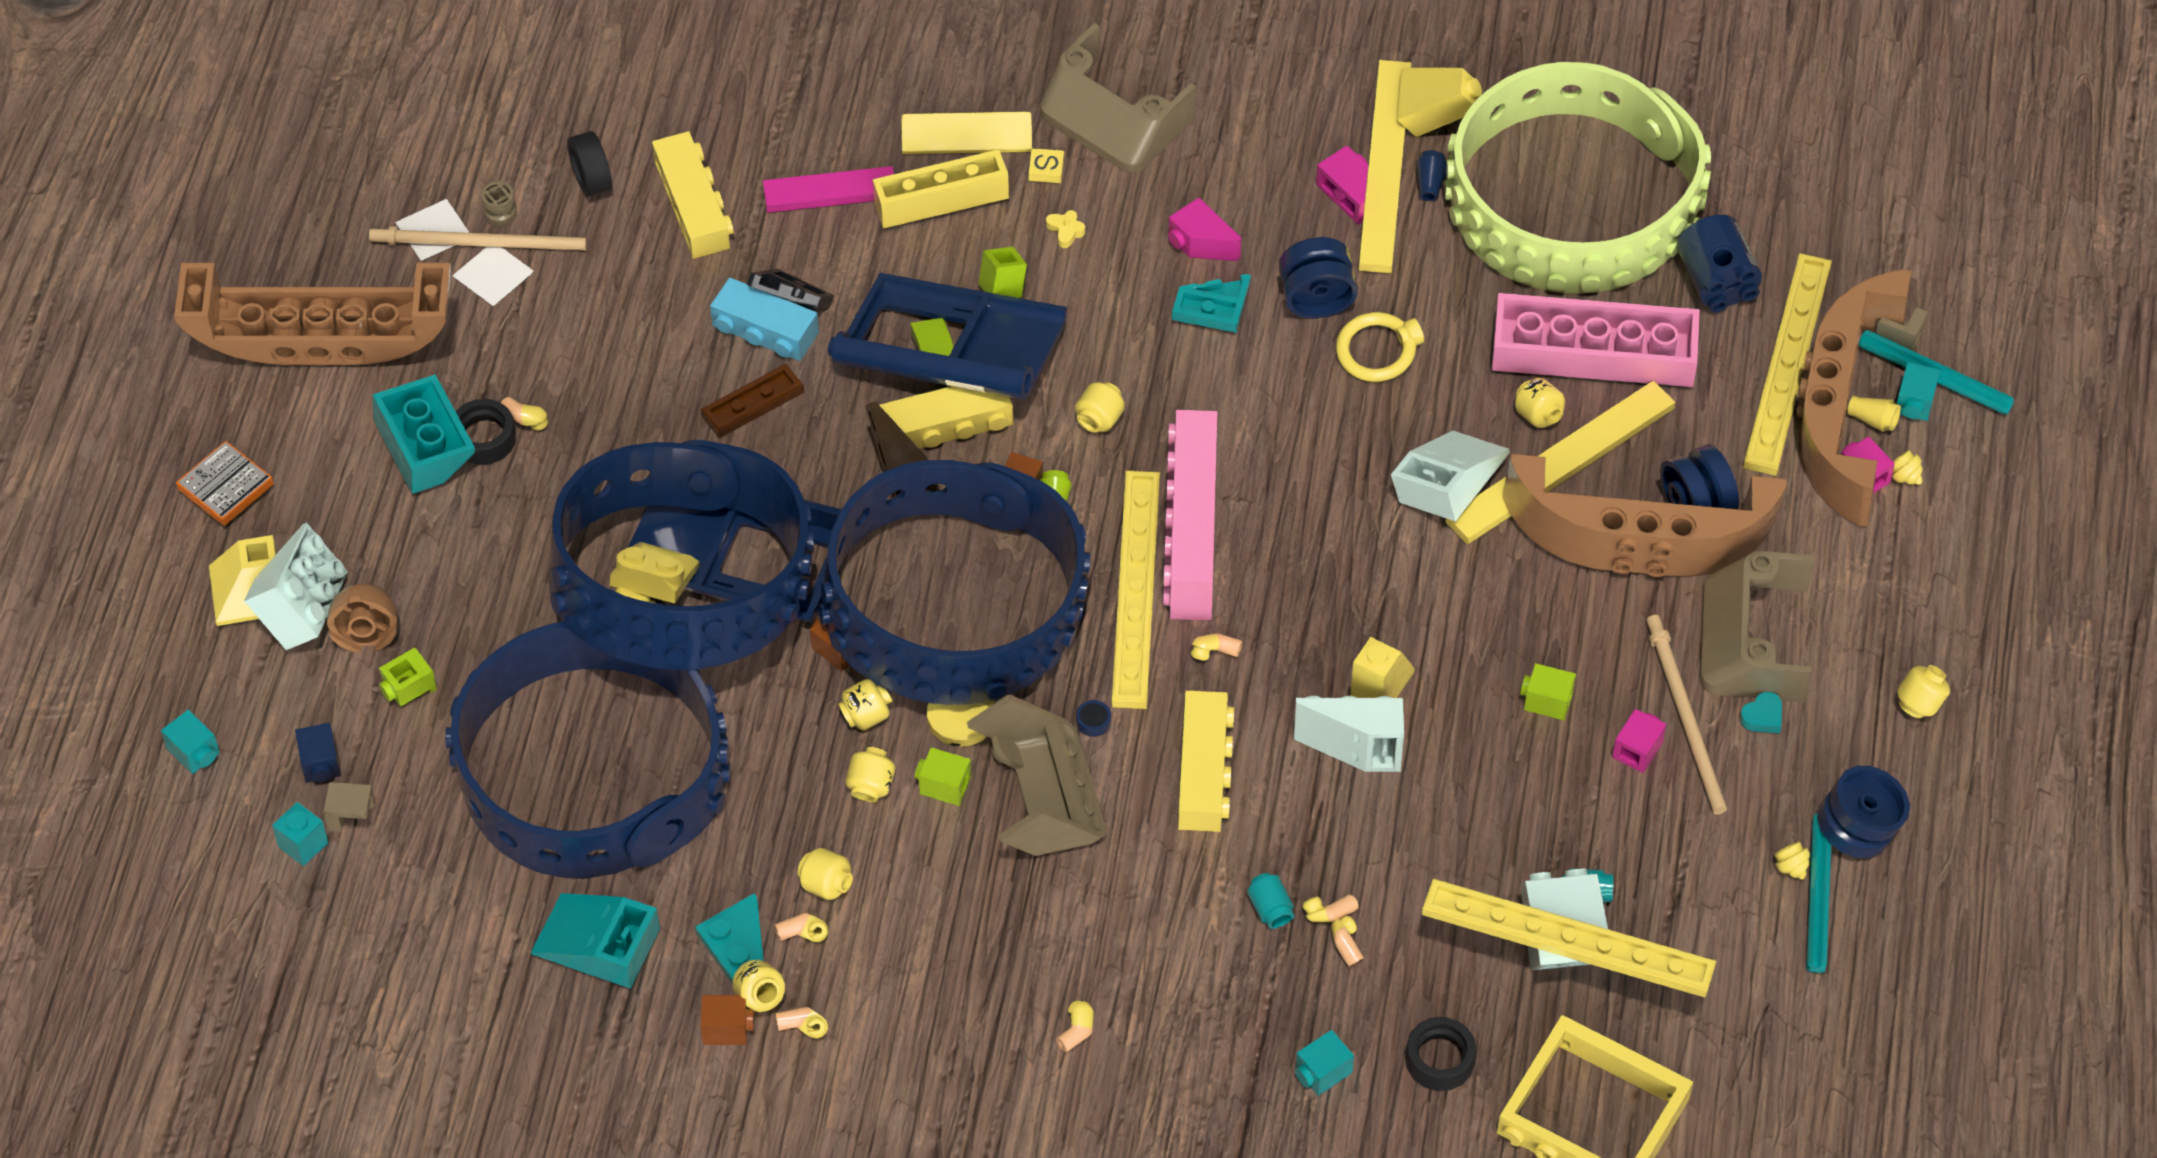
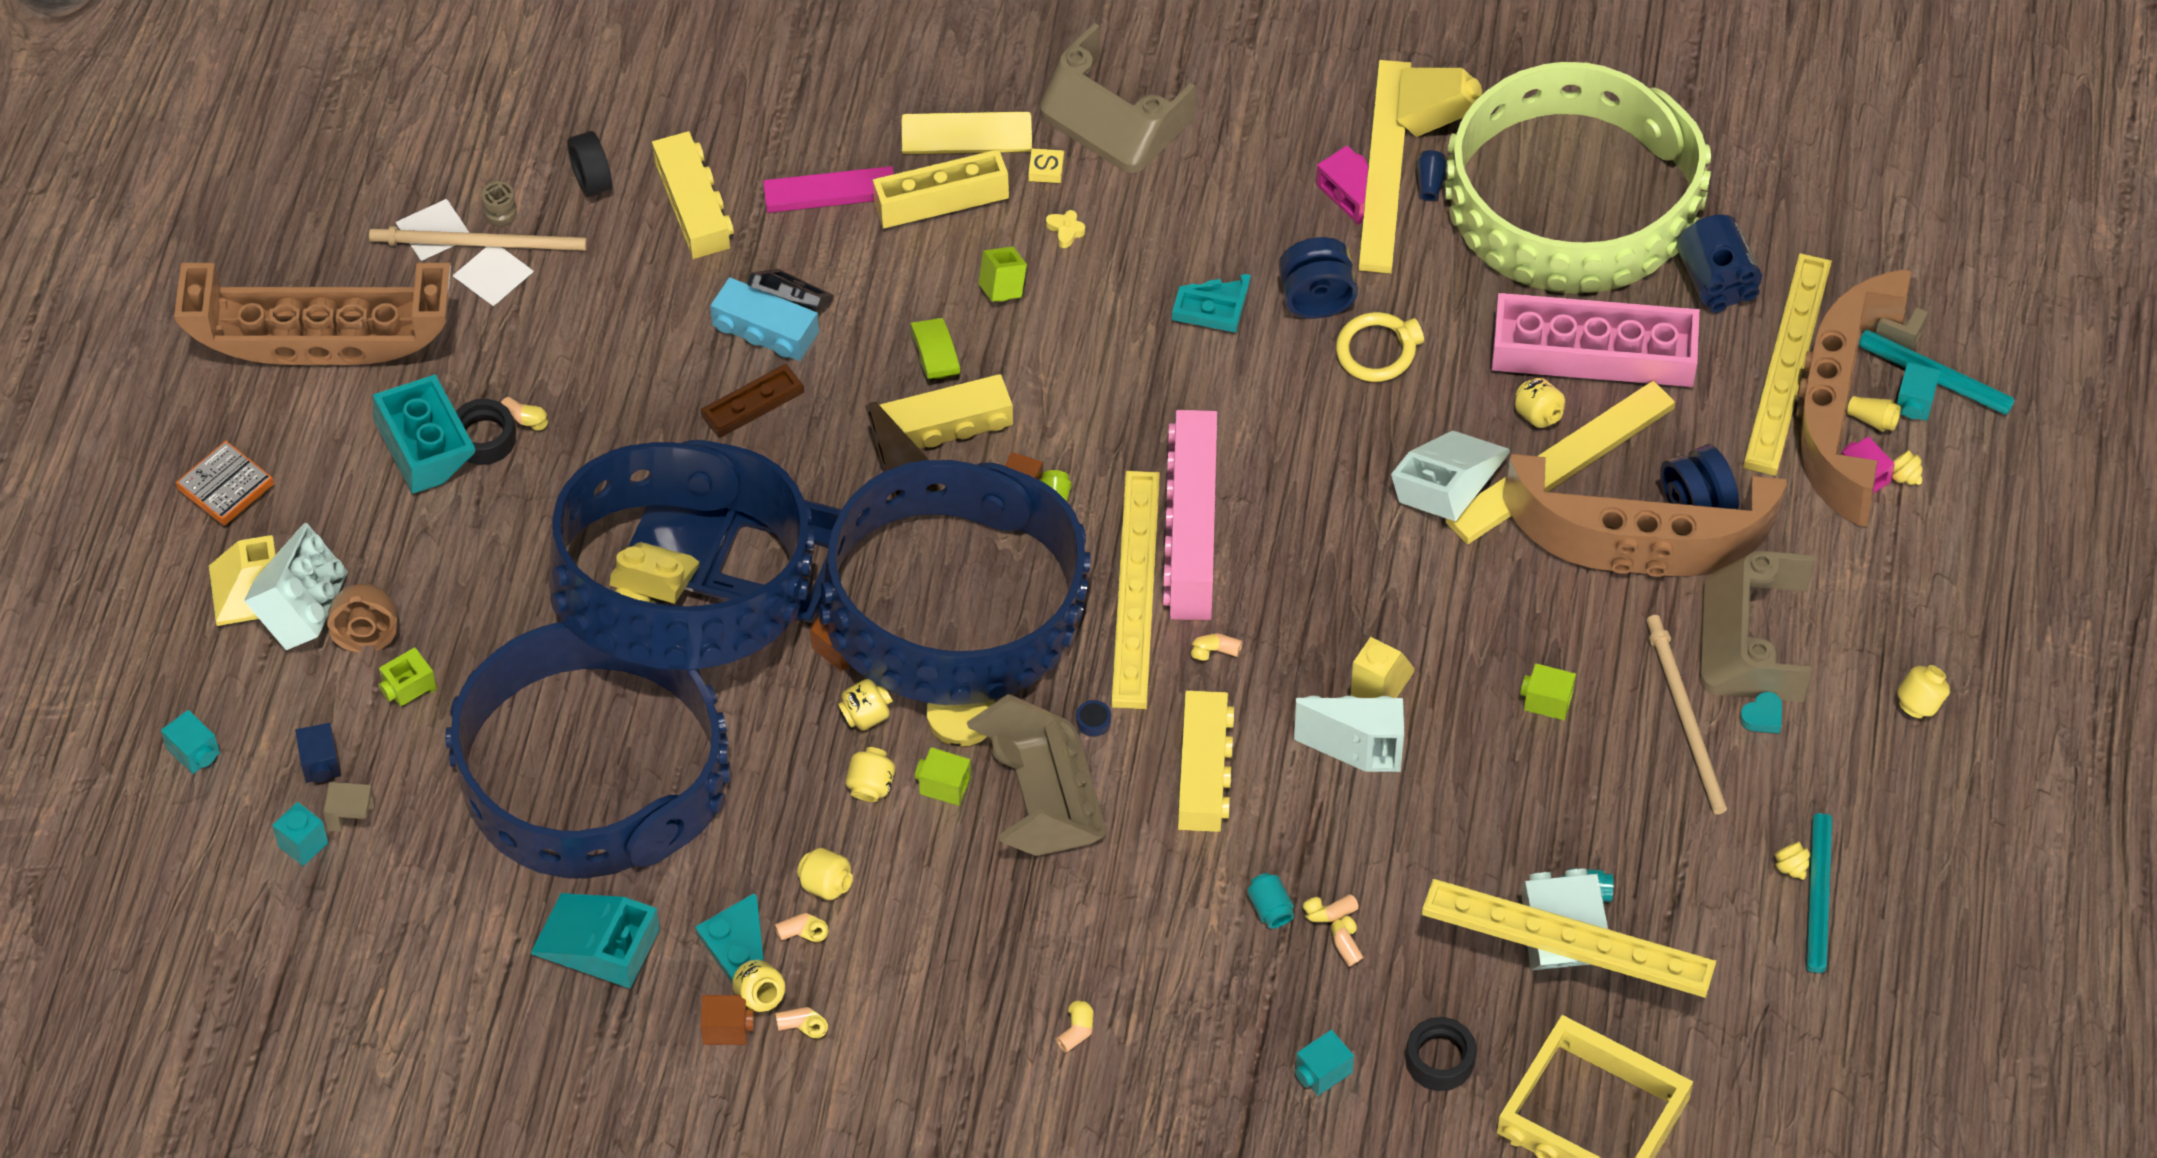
(996, 353): dark blue piece -> none
(1099, 407): light yellow head -> none
(1203, 233): dark pink slope -> none
(1639, 740): dark pink brick -> none
(1863, 811): dark blue wheel -> none

